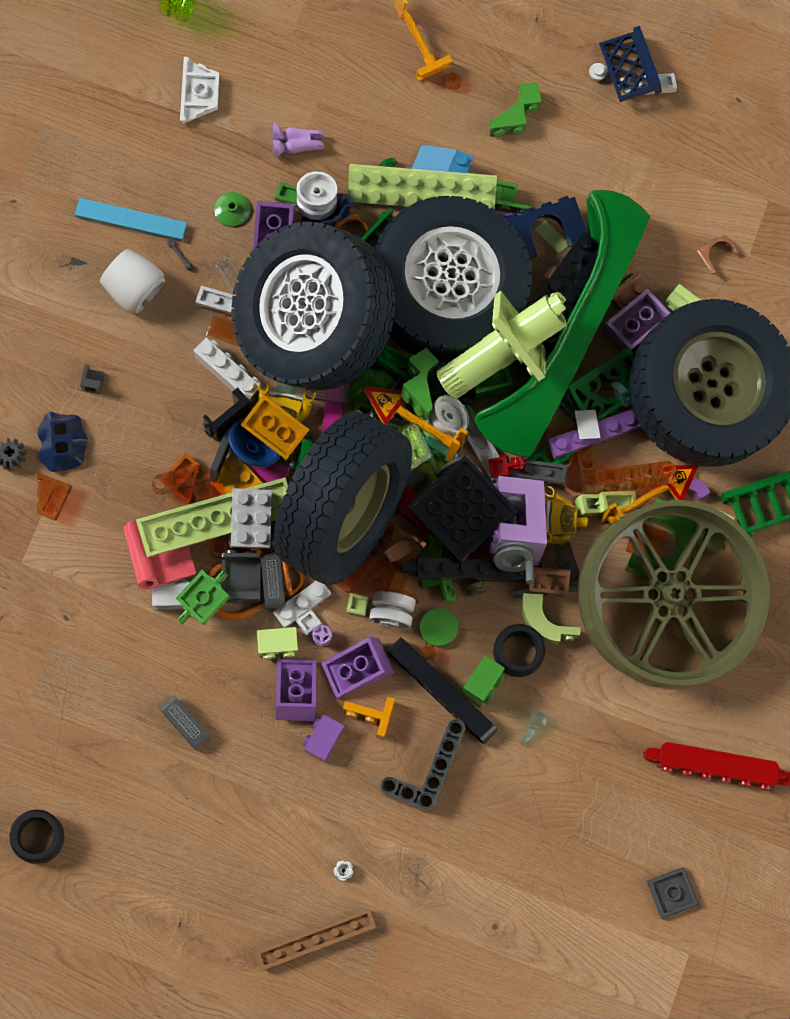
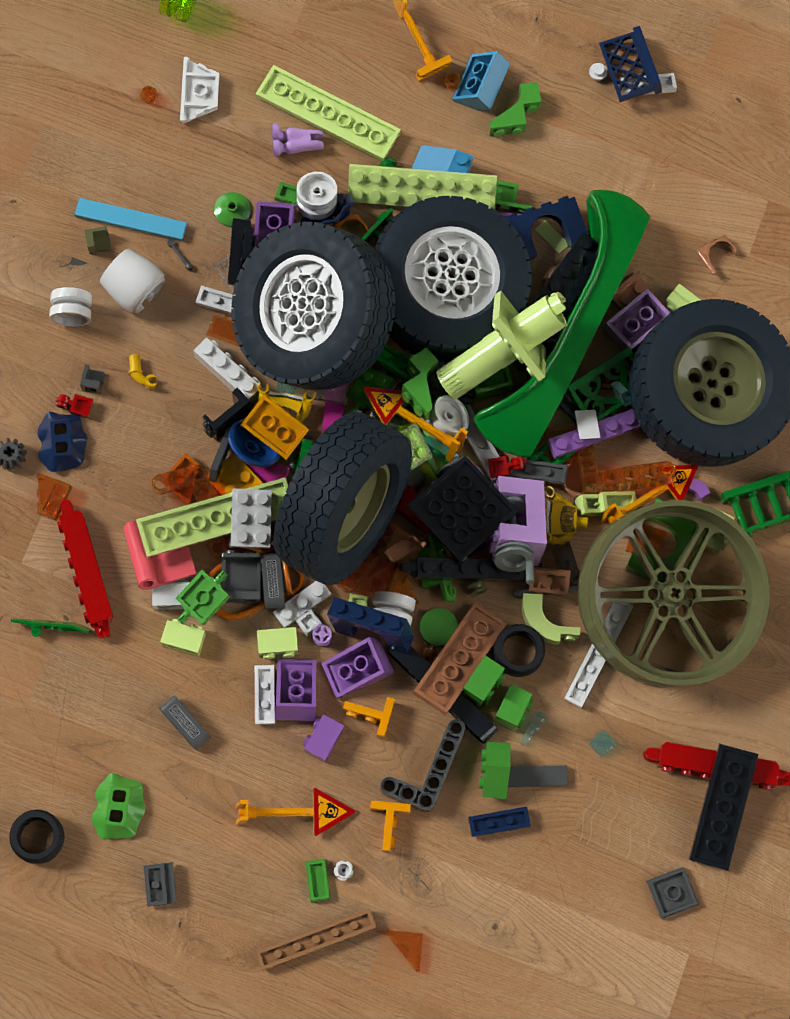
(36, 625): none -> green piece
(70, 307): none -> white wheel
(80, 405): none -> red plate
(86, 568): none -> red hinge
(97, 240): none -> olive panel
(132, 808): none -> bright green piece
(137, 374): none -> yellow piece
(149, 90): none -> clear orange plate
(160, 884): none -> dark grey plate
(183, 637): none -> yellowish green brick
(240, 247): none -> black bracket
(264, 695): none -> white plate
(317, 880): none -> bright green tile
(325, 812): none -> light orange piece
(328, 113): none -> yellowish green plate
(349, 616): none -> dark blue arch
(390, 820): none -> light orange bracket
(409, 945): none -> clear orange tile
(459, 658): none -> nougat plate
(481, 80): none -> dark azure slope
(496, 770): none -> bright green brick
(499, 821): none -> dark blue plate
(512, 709): none -> bright green brick
(538, 776): none -> dark grey tile
(594, 661): none -> white plate
(602, 743): none -> clear light blue tile
(723, 806): none -> black plate

